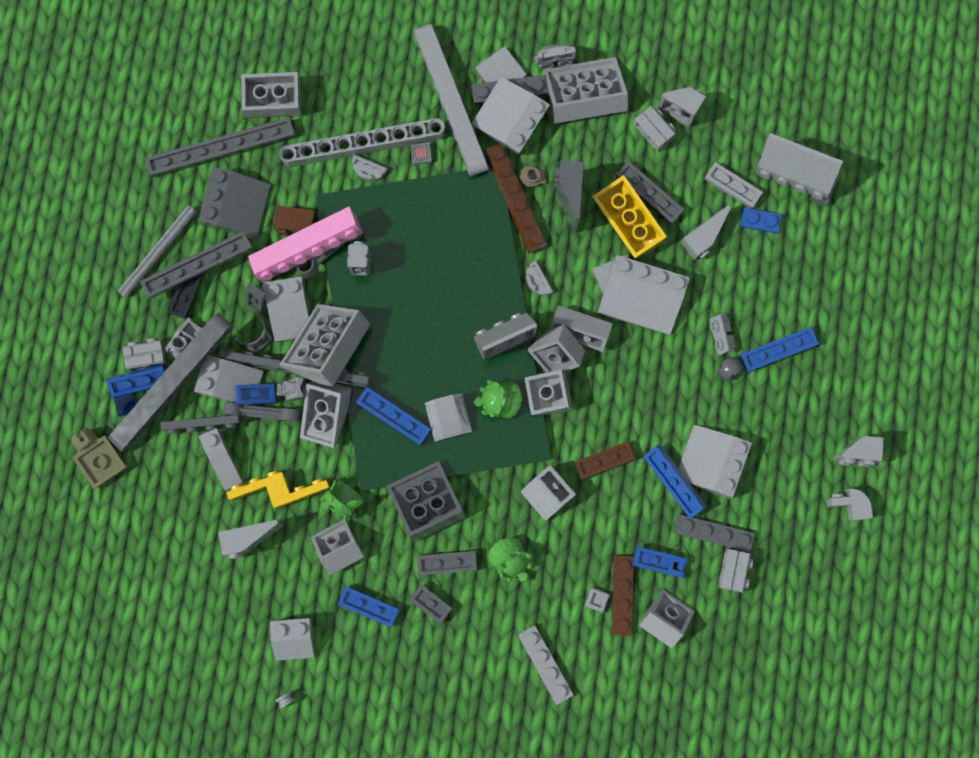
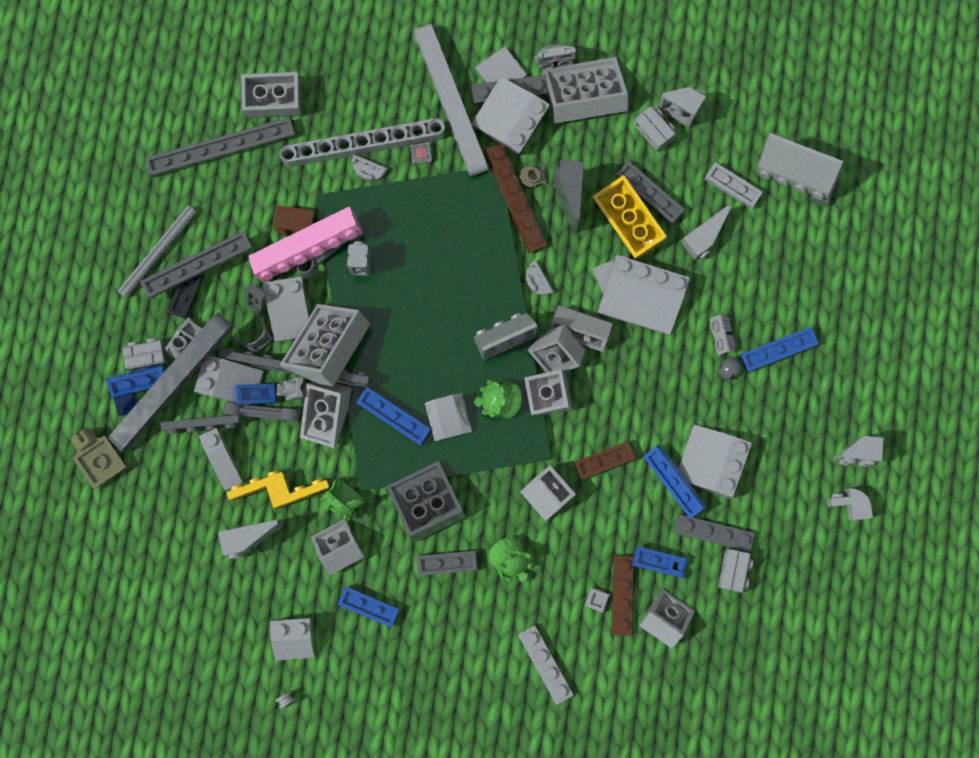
(234, 202): dark grey slope -> none
(430, 604): dark grey plate -> none
(760, 220): blue plate -> none

